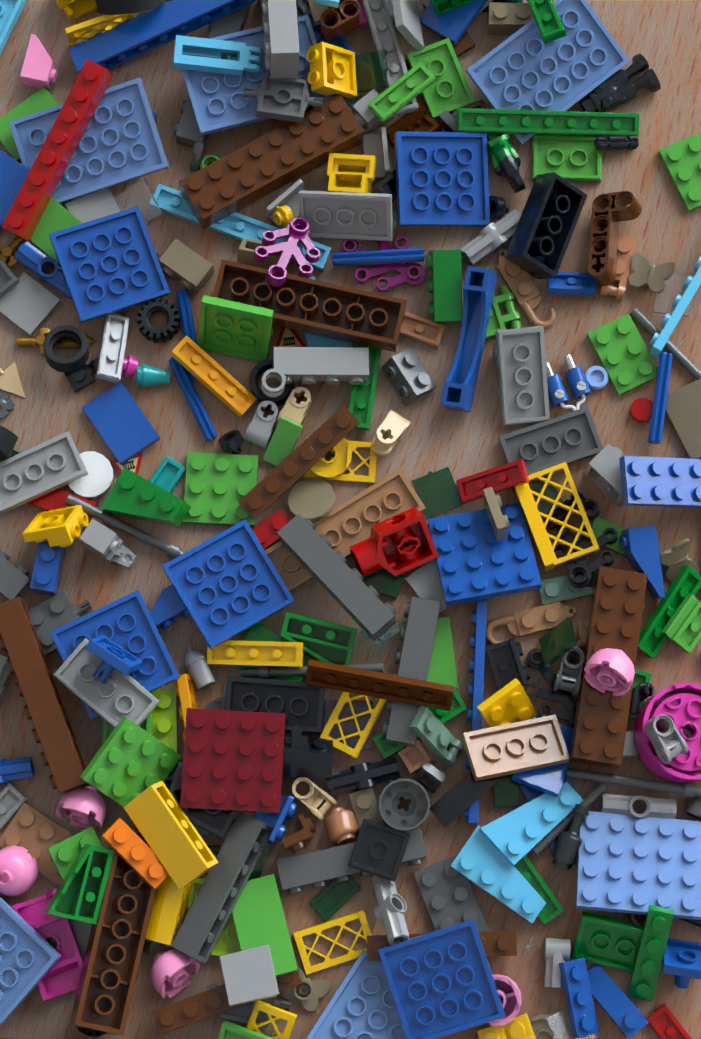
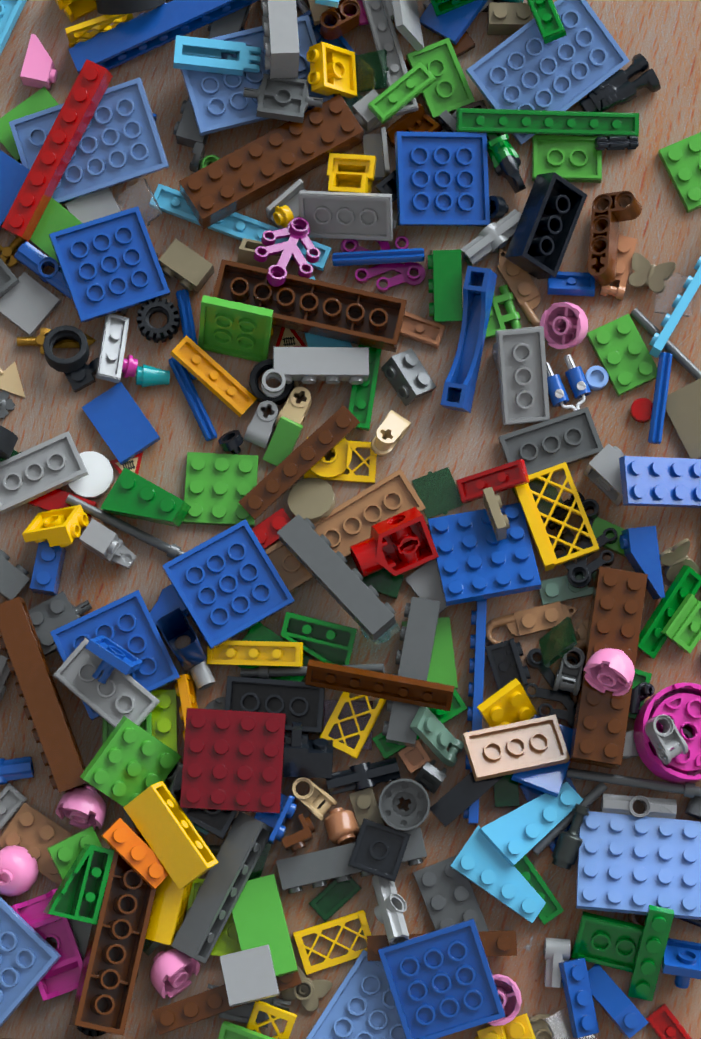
(168, 474): teal tile -> none
(173, 626): none -> dark blue piece
(564, 325): none -> bright pink cylinder

